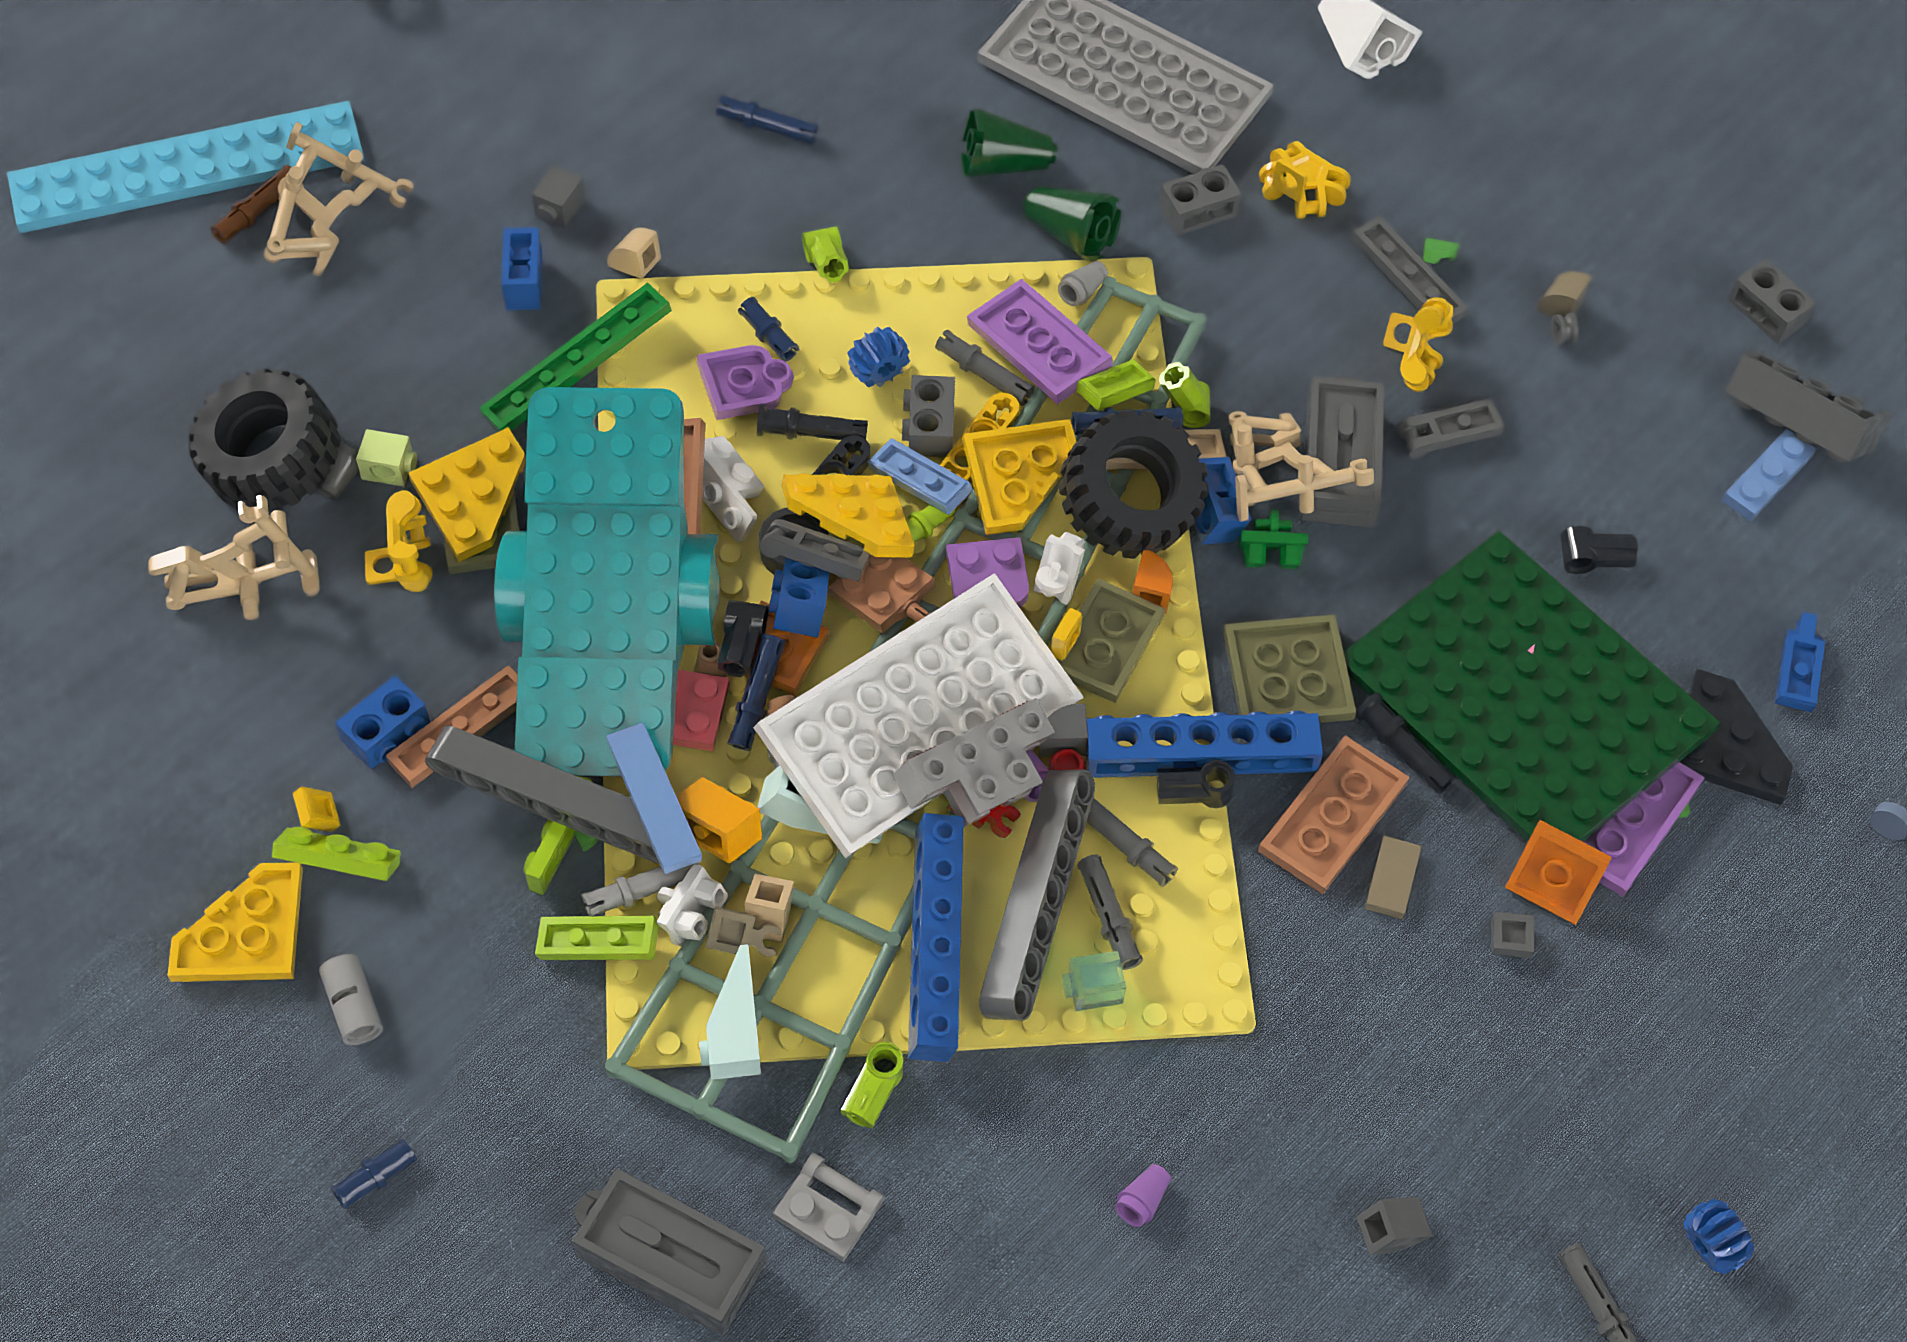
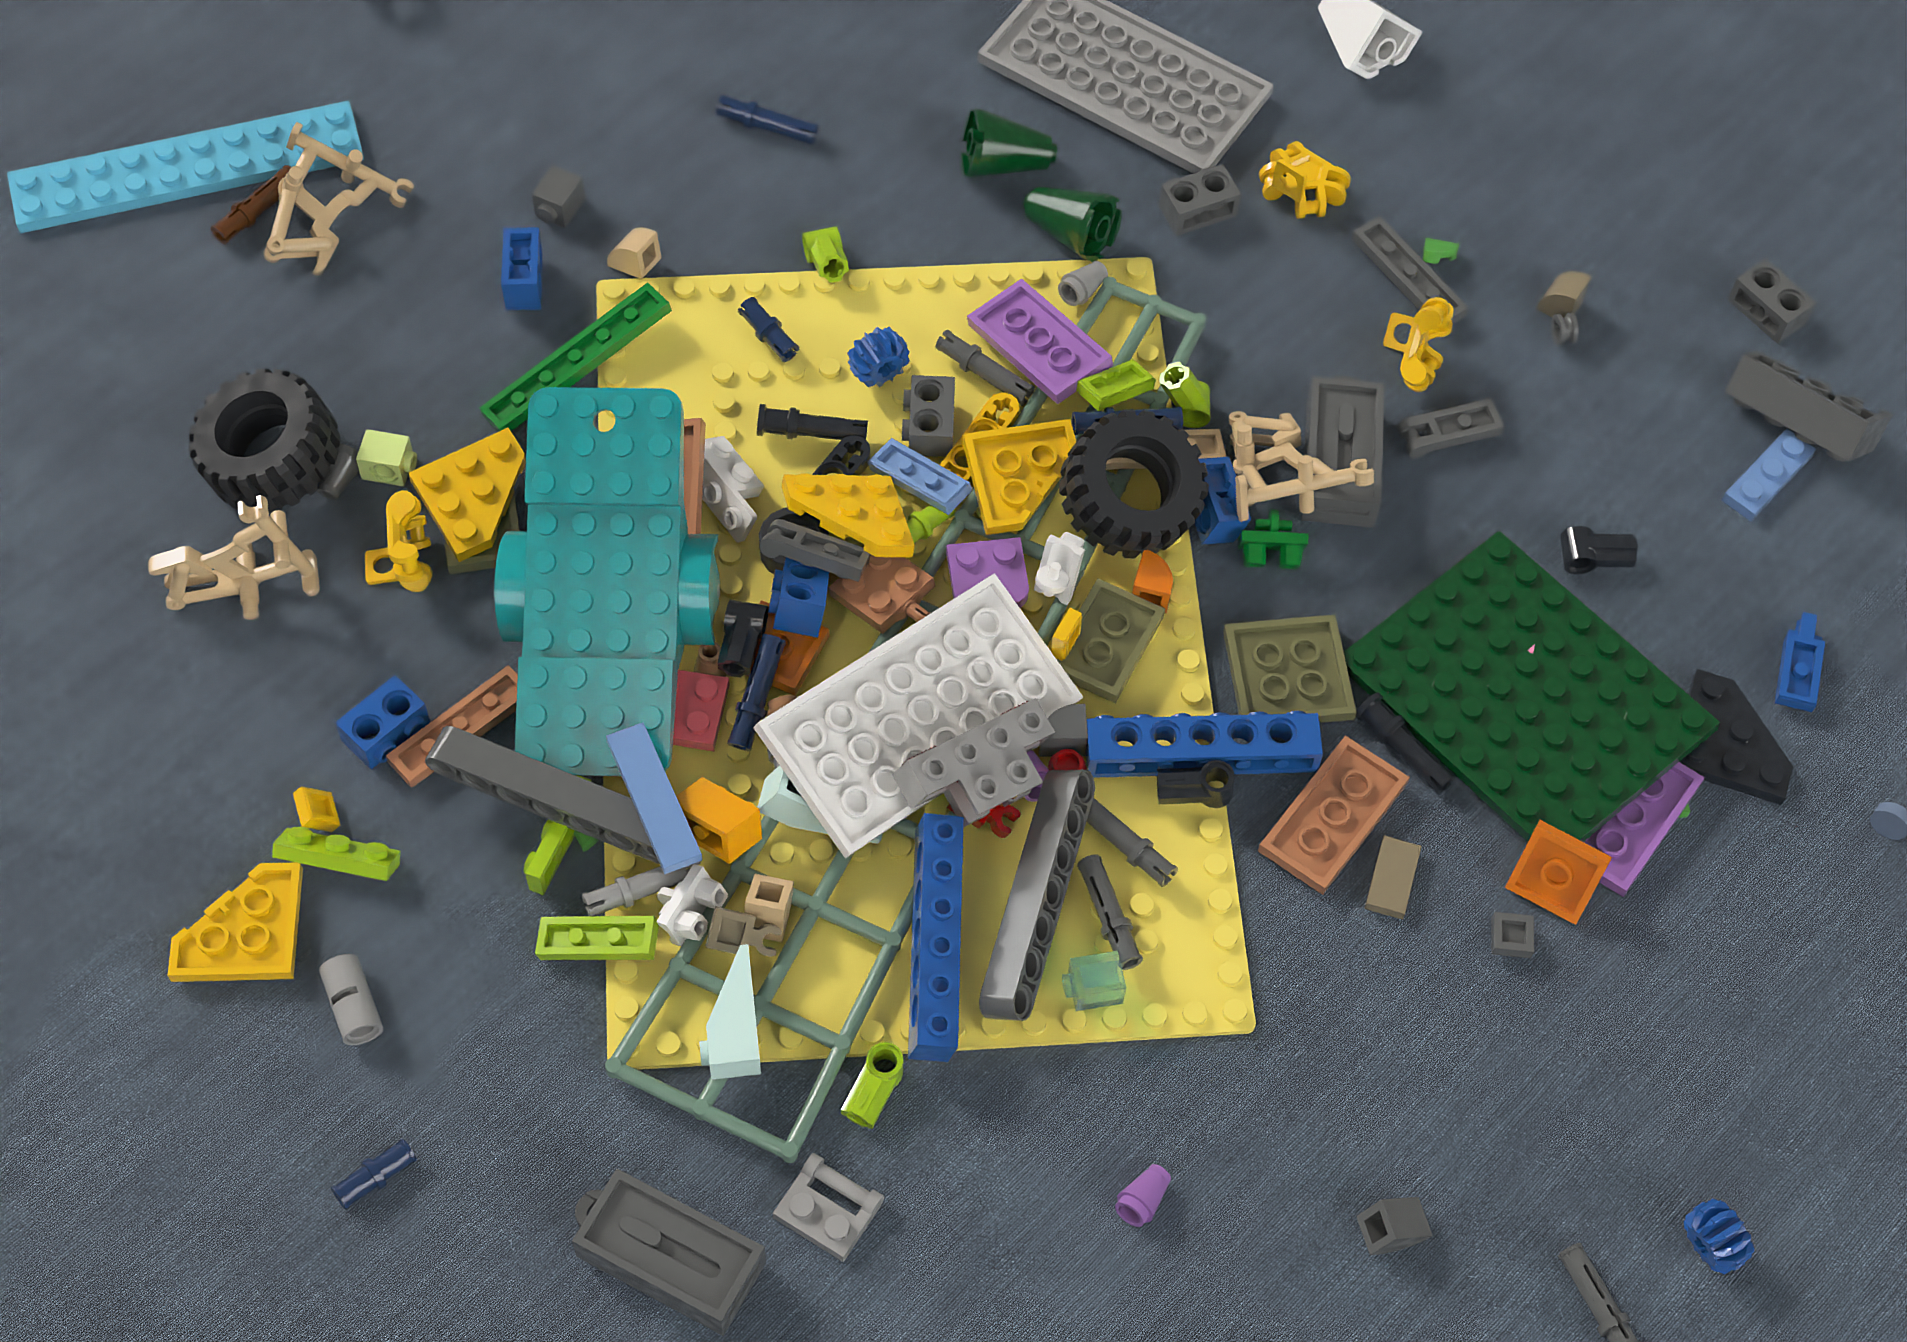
(743, 379): medium lavender plate -> none

